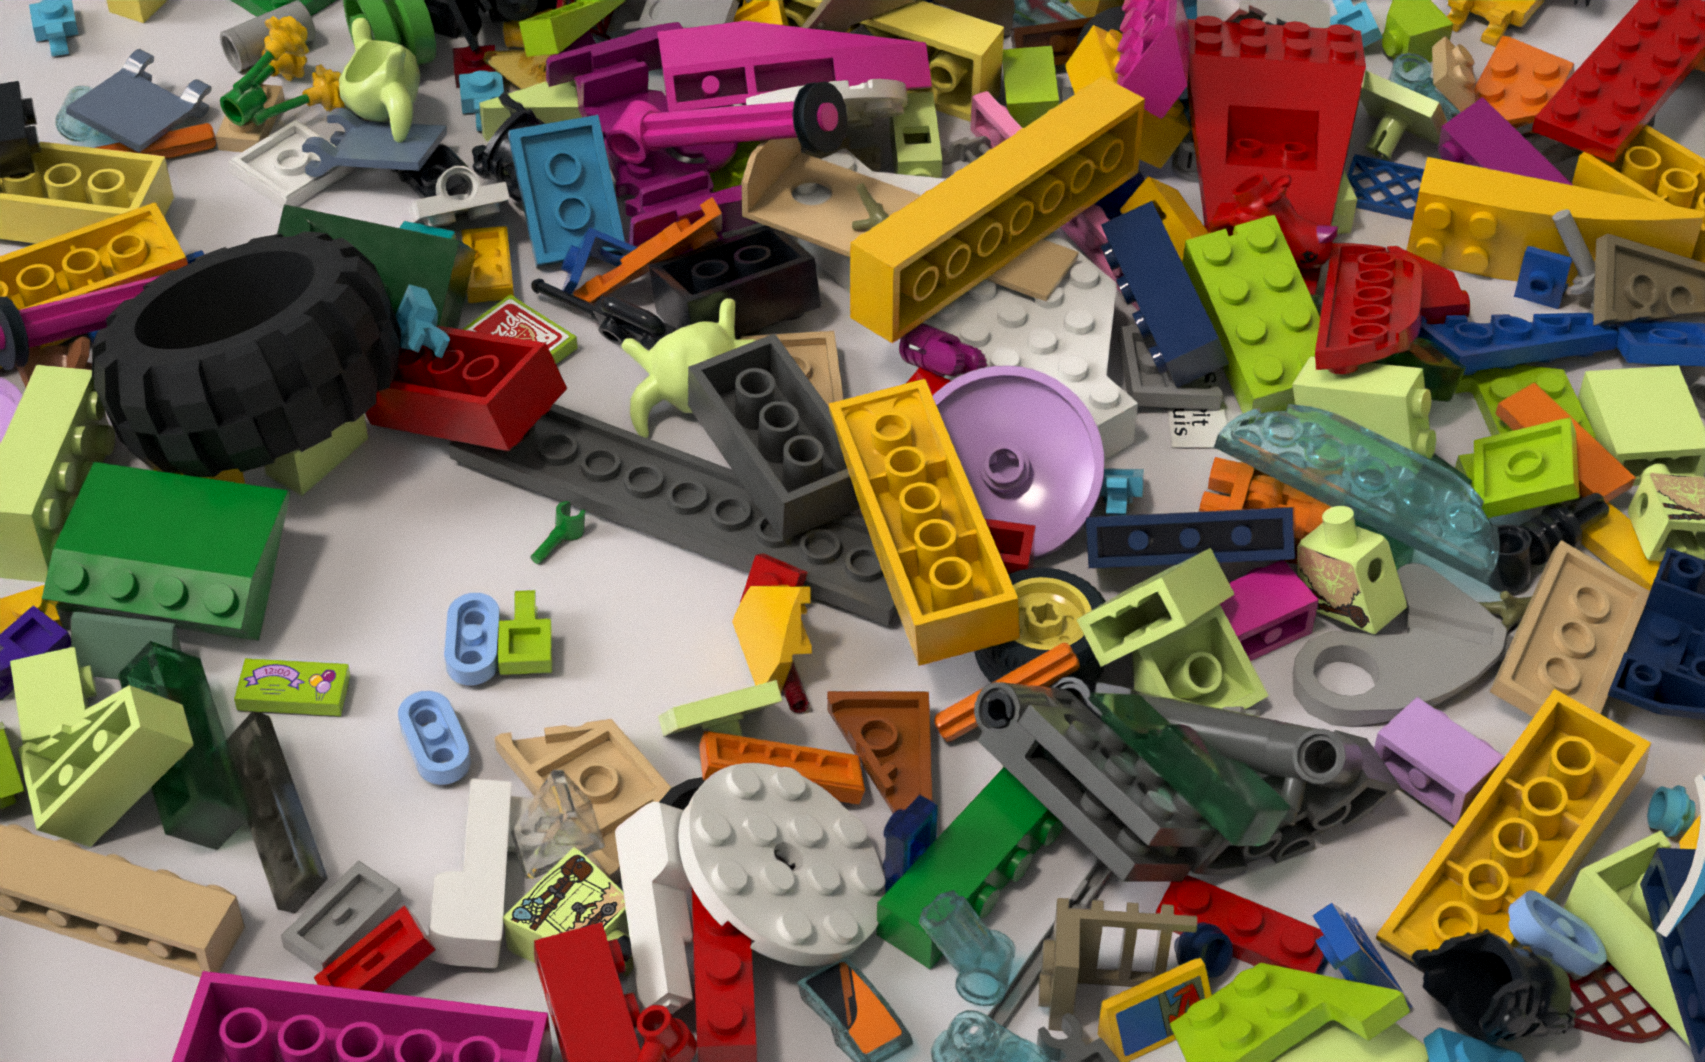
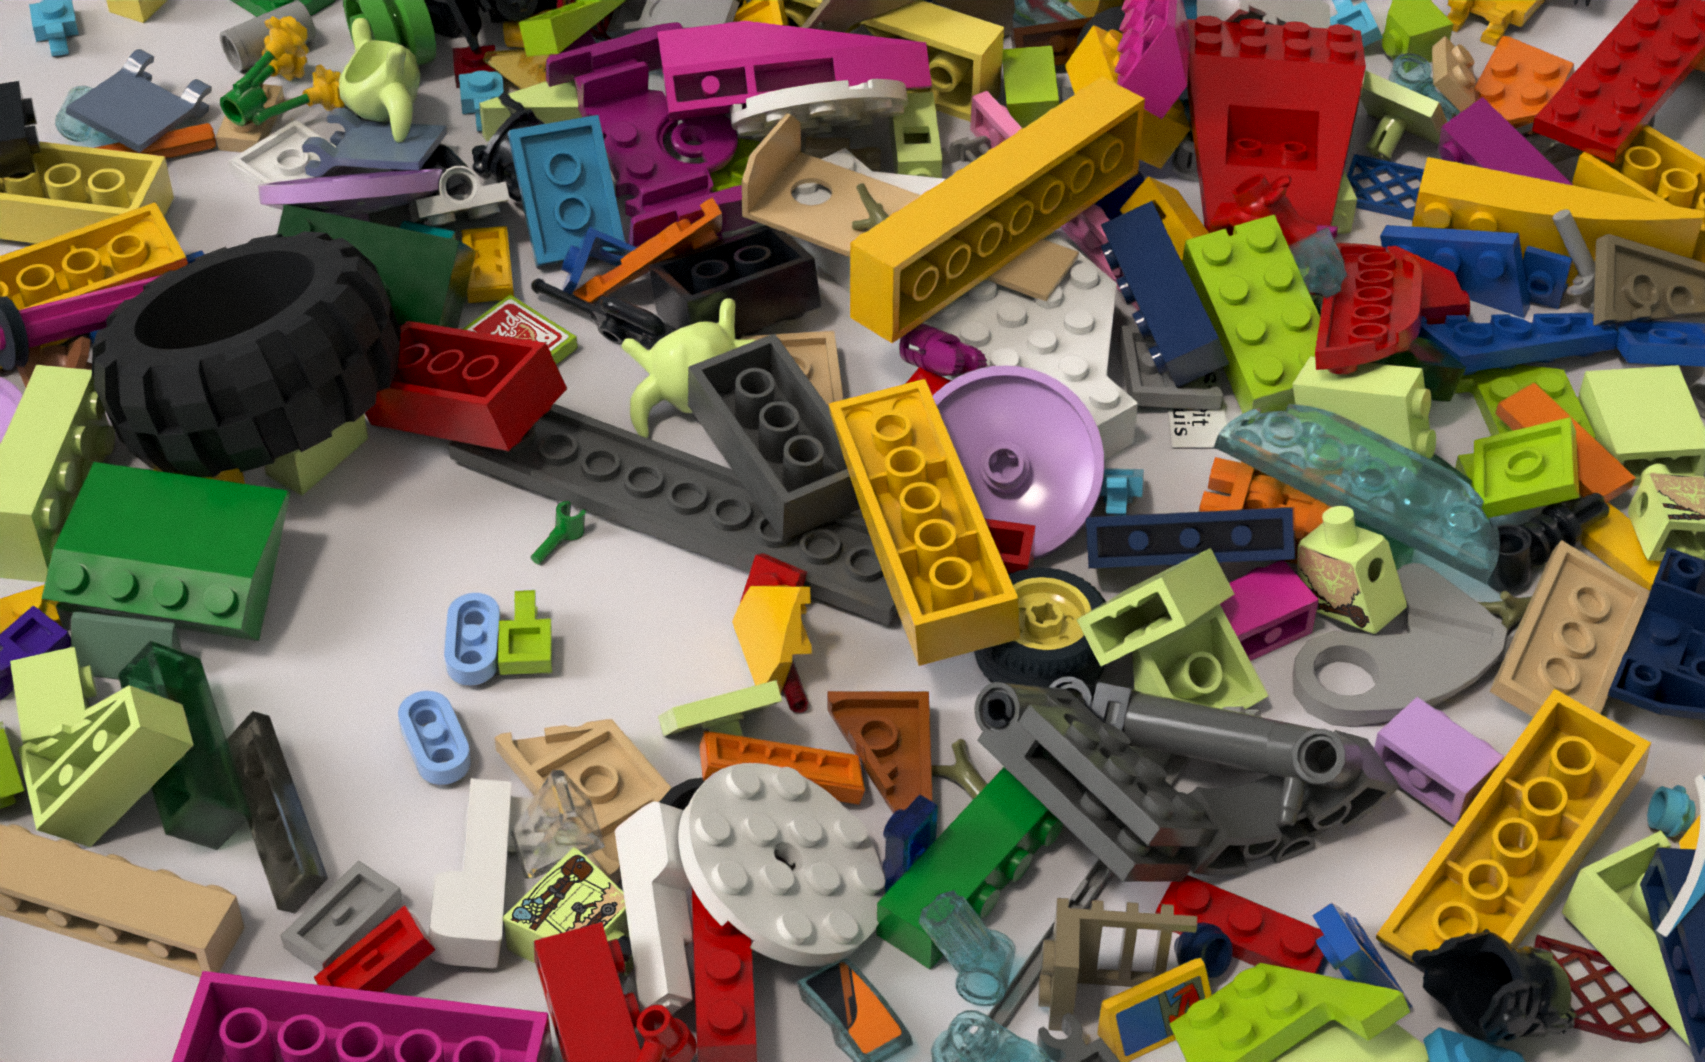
(292, 687): lime tile -> none
(352, 193): none -> lavender dish
(418, 322): medium azure plate -> none
(814, 118): dark pink piece -> none
(962, 771): none -> olive bar
(1038, 672): orange axle -> none
(1217, 787): clear green piece -> none
(1319, 262): none -> clear light blue piece
(1483, 261): none -> blue wing
(1546, 925): light blue plate -> none

